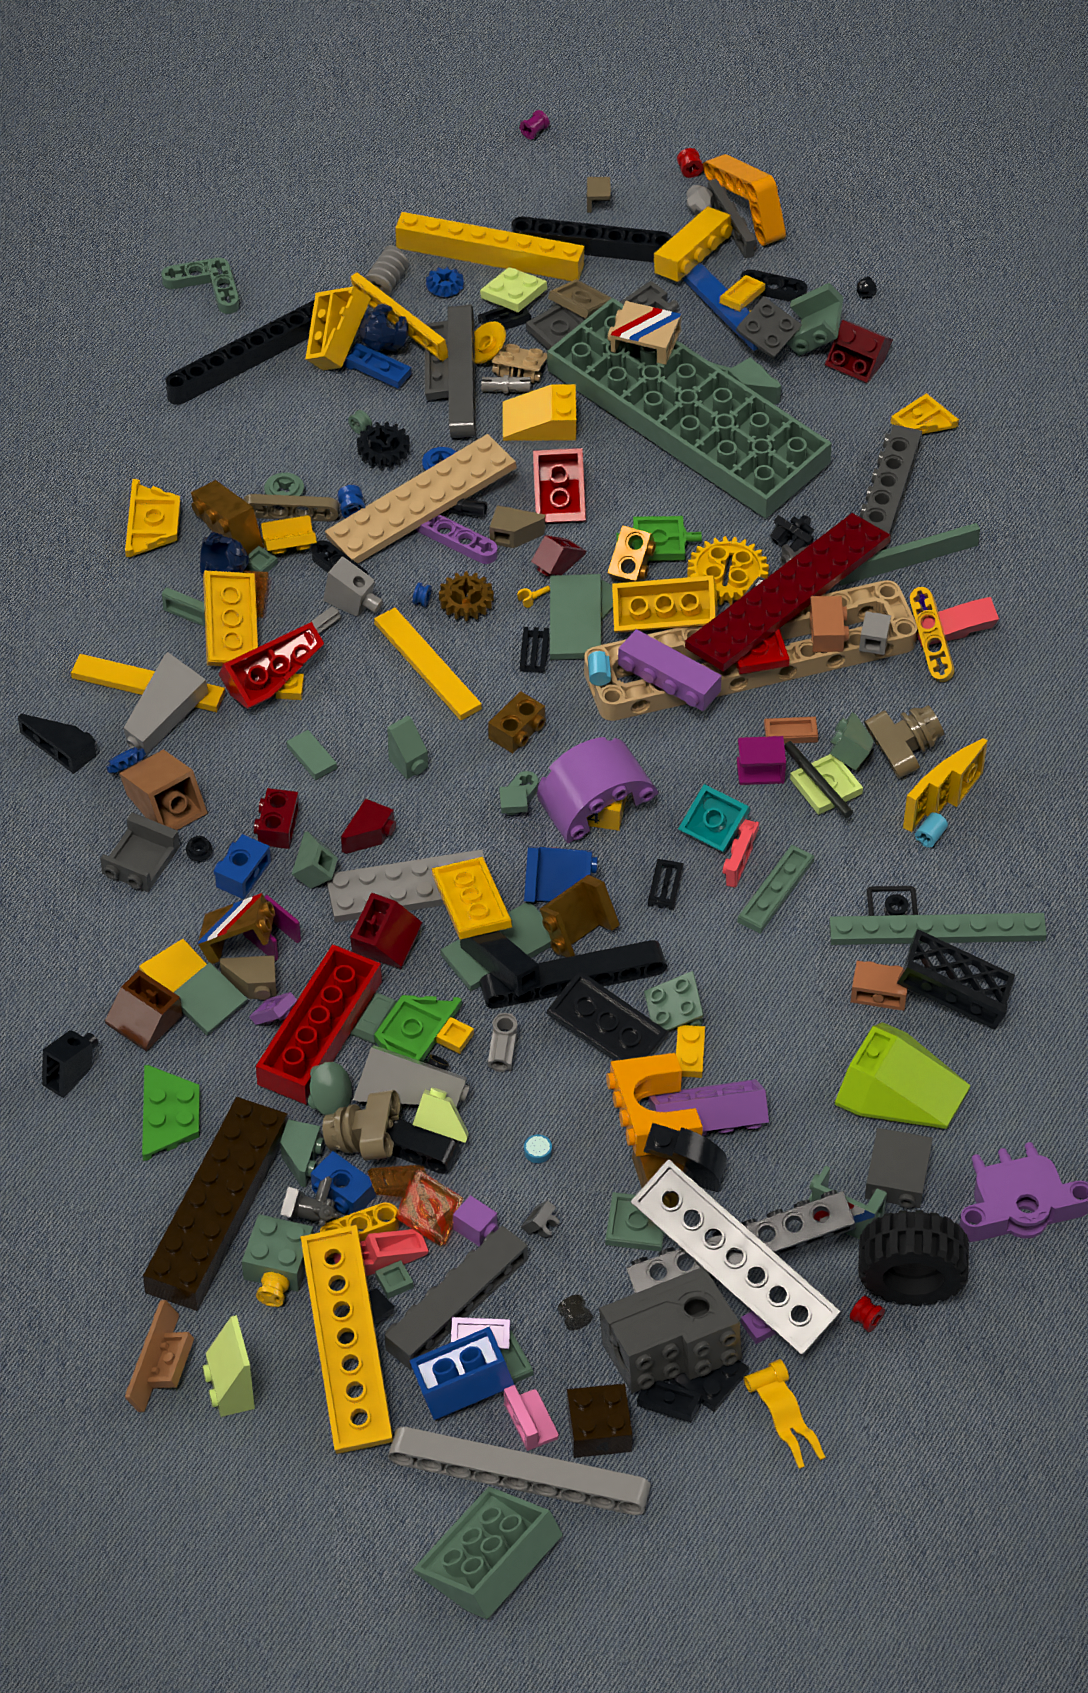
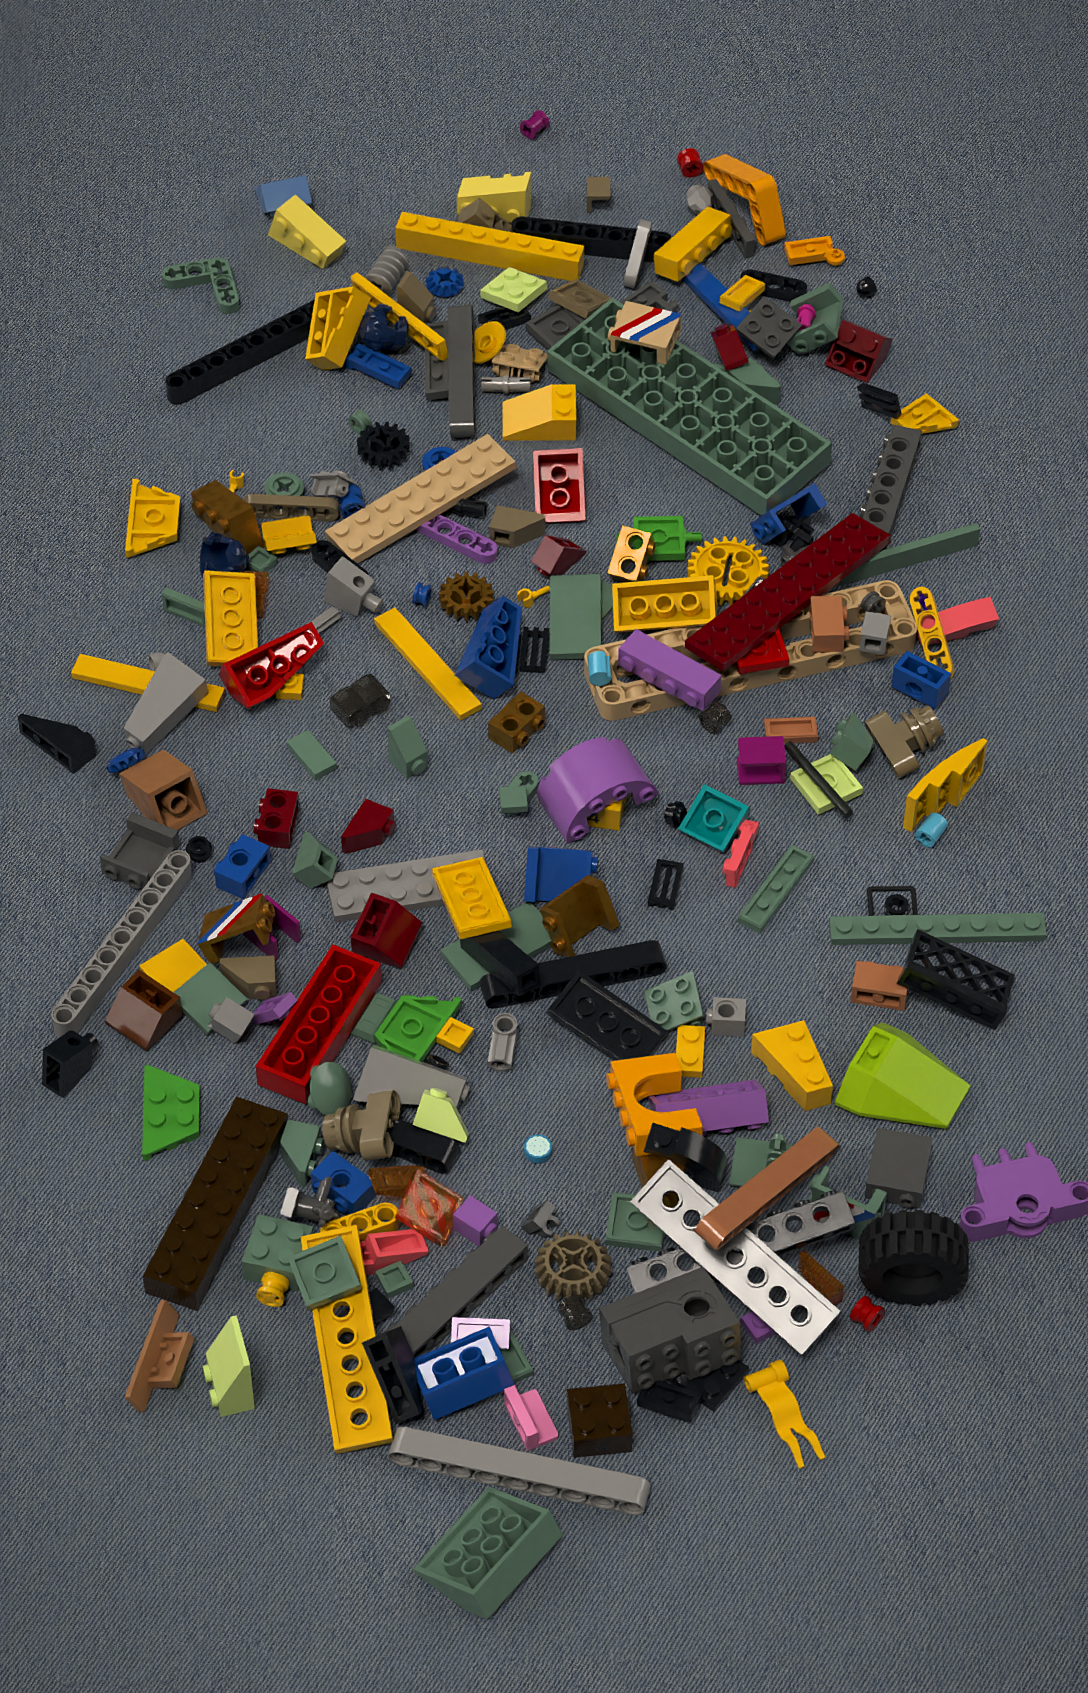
(122, 943): none -> light grey beam
(154, 660): none -> light grey hinge
(229, 1019): none -> light grey brick
(235, 482): none -> yellow hand
(276, 193): none -> medium blue slope
(306, 233): none -> light yellow wedge
(324, 1273): none -> sand green plate
(331, 484): none -> light grey hinge
(359, 701): none -> clear smoke brick
(395, 1372): none -> black slope
(415, 298): none -> dark tan slope
(483, 215): none -> dark tan slope
(492, 649): none -> blue wedge
(506, 195): none -> light yellow wedge
(572, 1256): none -> dark tan gear
(637, 253): none -> light grey beam
(675, 813): none -> black plate
(715, 717): none -> clear smoke wheel
(729, 346): none -> dark red slope
(734, 1022): none -> light grey brick
(753, 1156): none -> sand green hinge
(766, 1188): none -> nougat beam
(796, 1062): none -> yellow wedge
(803, 503): none -> blue panel
(806, 314): none -> dark pink pin
(812, 251): none -> light orange hinge
(820, 1278): none -> clear orange slope
(872, 602): none -> dark grey bush
(875, 398): none -> black tile
(921, 679): none -> blue brick

